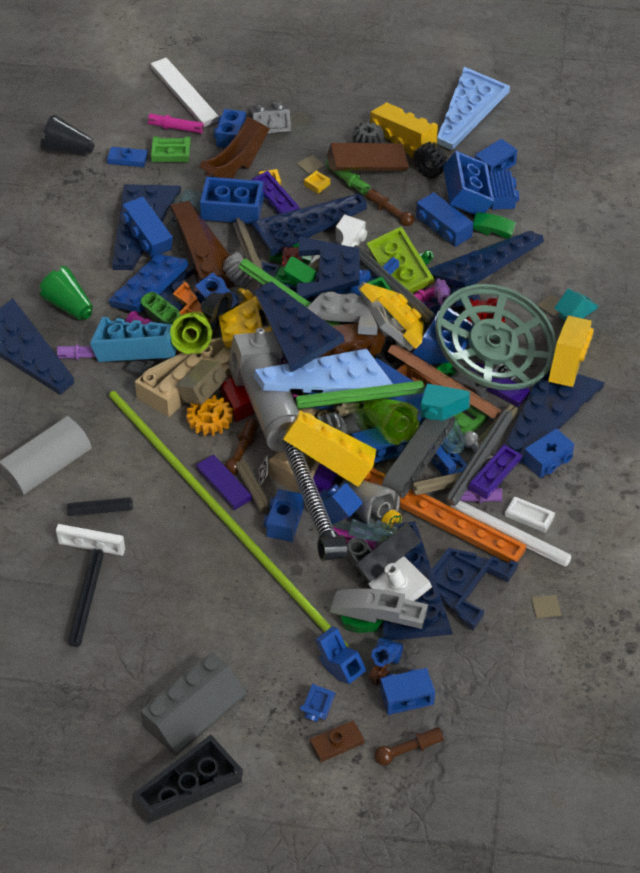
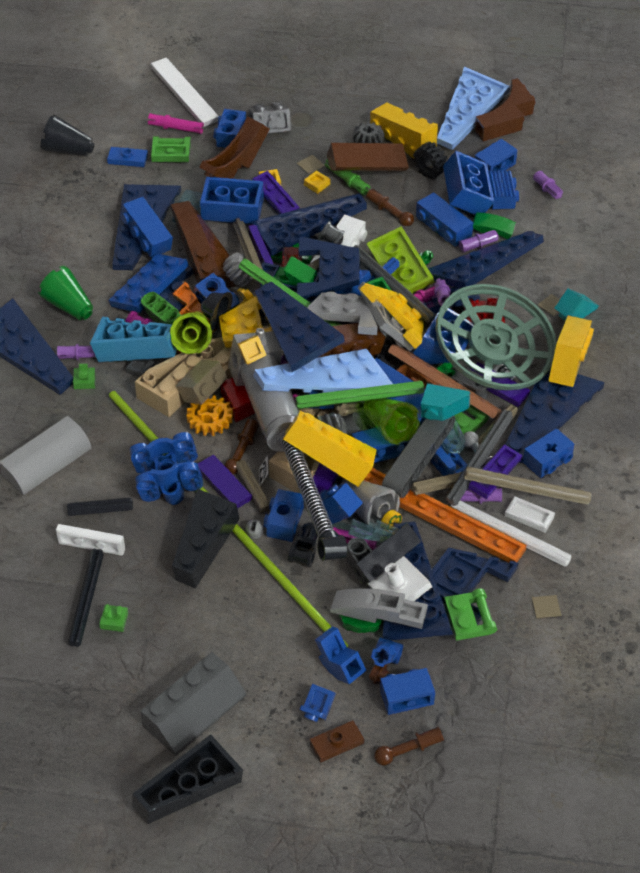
(84, 377): none -> bright green tile
(114, 618): none -> bright green tile
(168, 471): none -> blue piece
(203, 536): none -> black wedge
(251, 349): none -> yellow tile
(258, 529): none -> light grey hinge
(259, 246): none -> dark purple tile
(305, 546): none -> black connector
(330, 234): none -> dark grey piece
(463, 618): none -> bright green plate
(478, 241): none -> medium lavender axle
(507, 117): none -> reddish brown arch
(527, 485): none -> dark tan axle
(548, 184): none -> medium lavender axle

